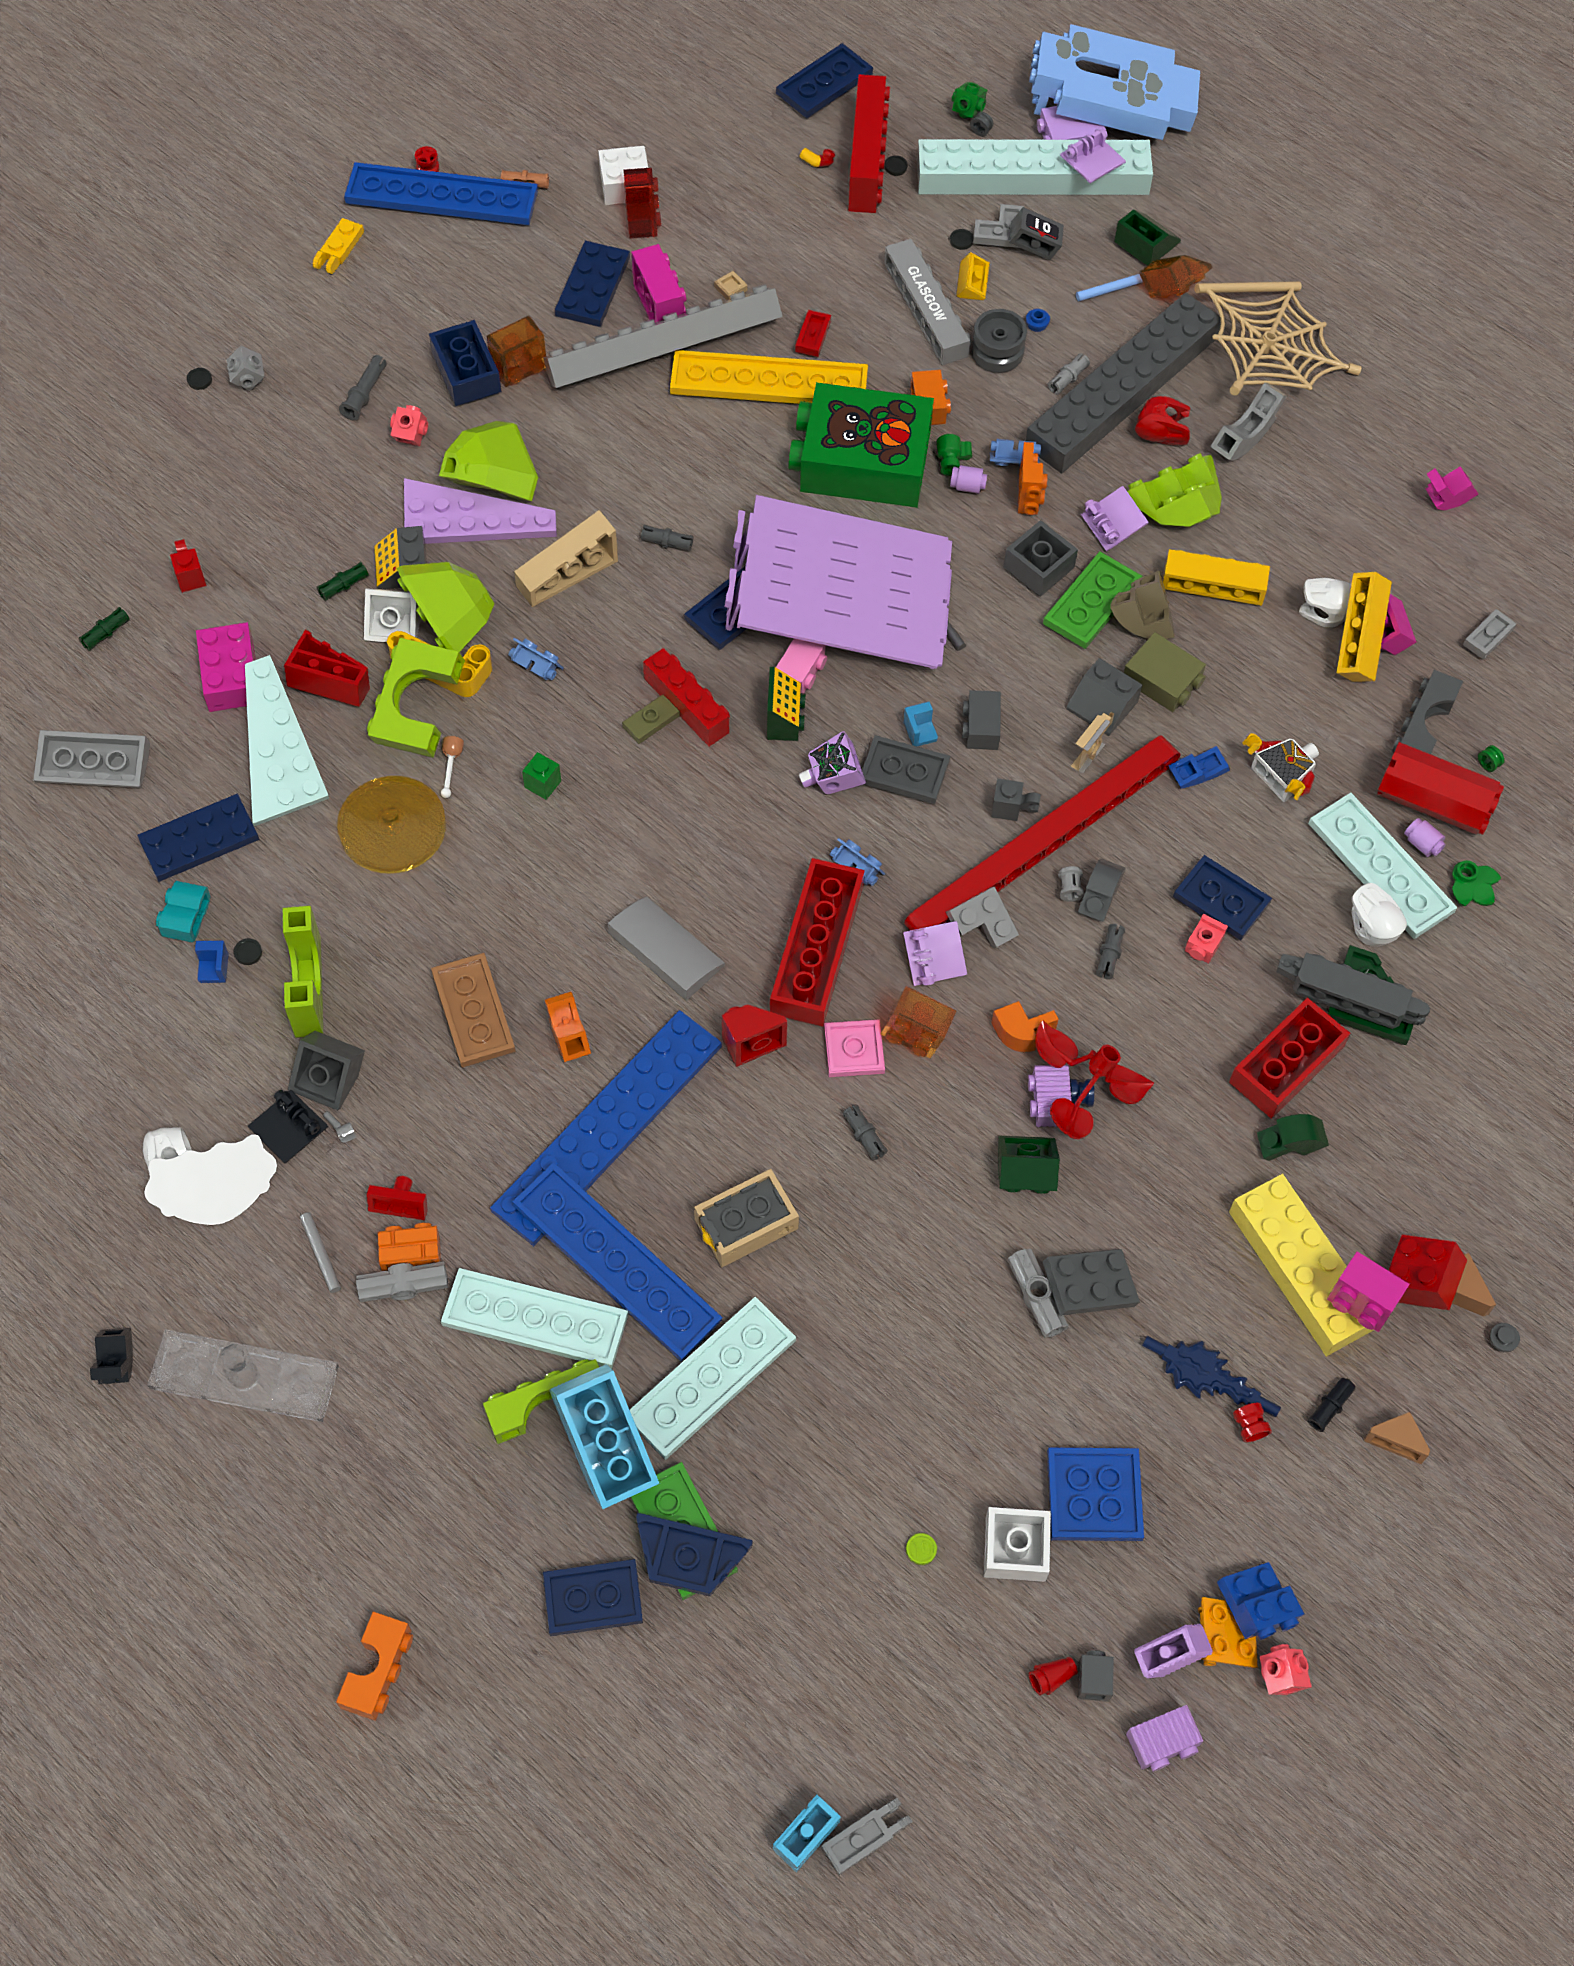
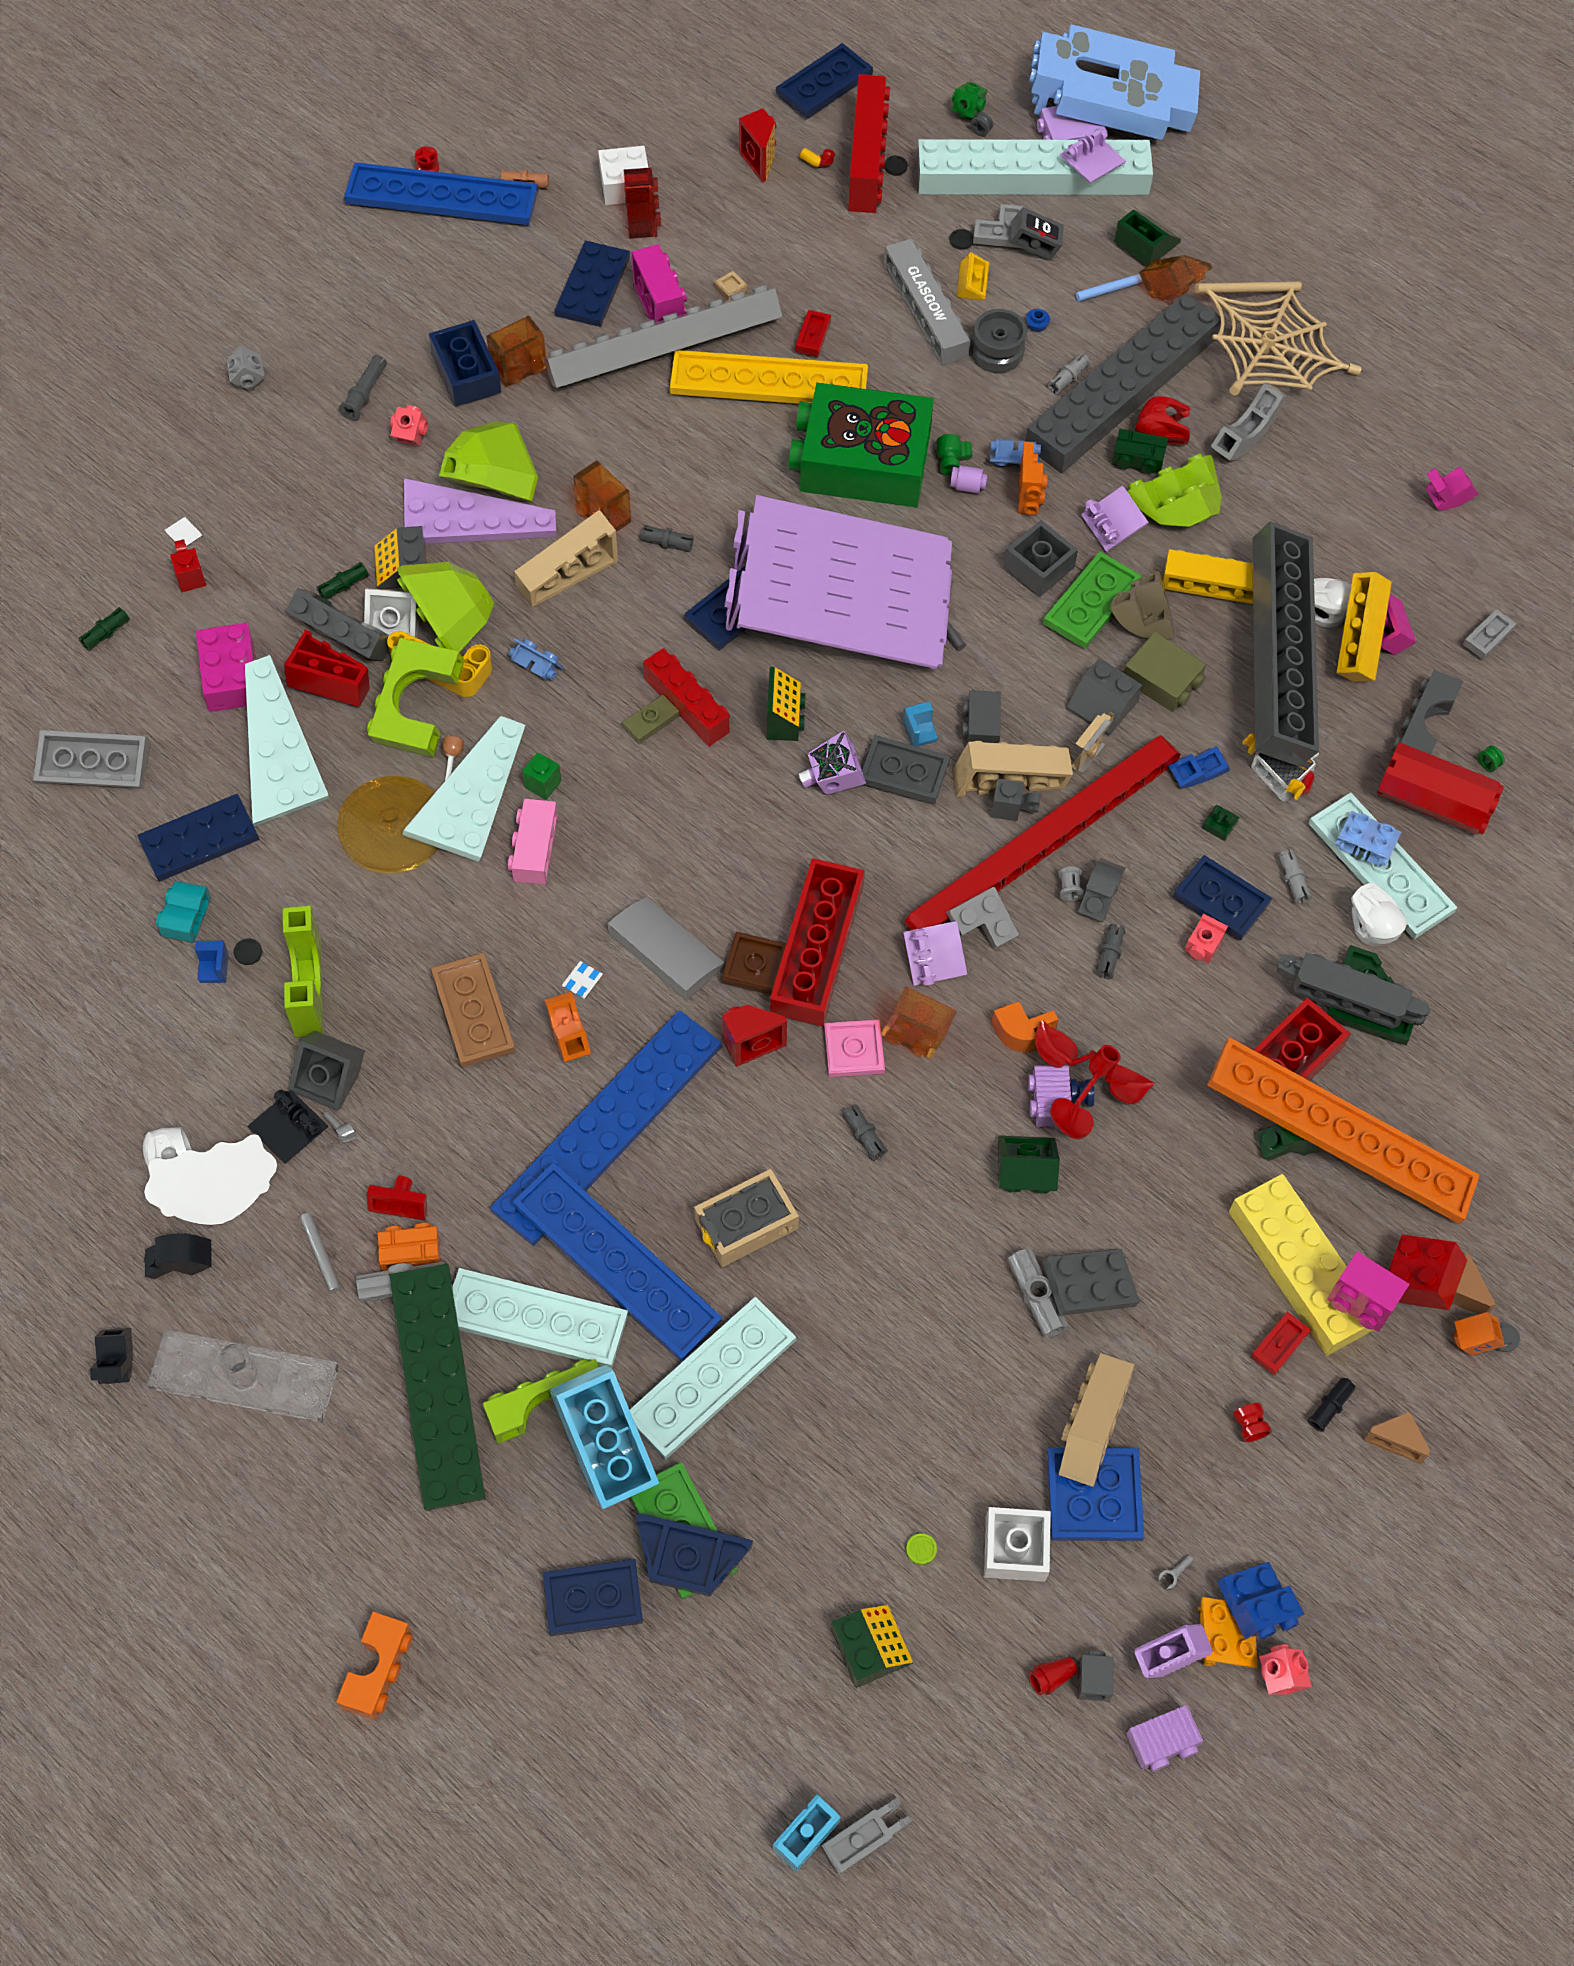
(177, 1253): none -> black brick
(183, 530): none -> white sticker
(199, 378): pearl dark grey piece -> none
(338, 245): yellow hinge -> none
(338, 625): none -> dark grey arch
(437, 1387): none -> dark green plate
(466, 803): none -> light aqua wing
(533, 841): none -> bright pink brick
(582, 979): none -> white sticker
(599, 490): none -> clear orange brick
(753, 963): none -> reddish brown plate
(758, 142): none -> red slope
(803, 661): bright pink hinge -> none
(849, 854): medium blue hinge -> none
(870, 1644): none -> dark green slope
(931, 385): orange brick -> none
(1034, 765): none -> tan wedge
(1094, 1418): none -> tan wedge
(1139, 451): none -> dark green brick
(1176, 1571): none -> light grey hand
(1202, 1370): dark blue piece -> none
(1220, 822): none -> dark green tile
(1280, 1343): none -> red plate
(1284, 645): none -> dark grey brick
(1294, 876): none -> light grey pin
(1344, 1130): none -> orange plate
(1369, 835): none -> light blue hinge
(1425, 837): lavender brick -> none
(1476, 886): green plate -> none
(1478, 1334): none -> orange brick

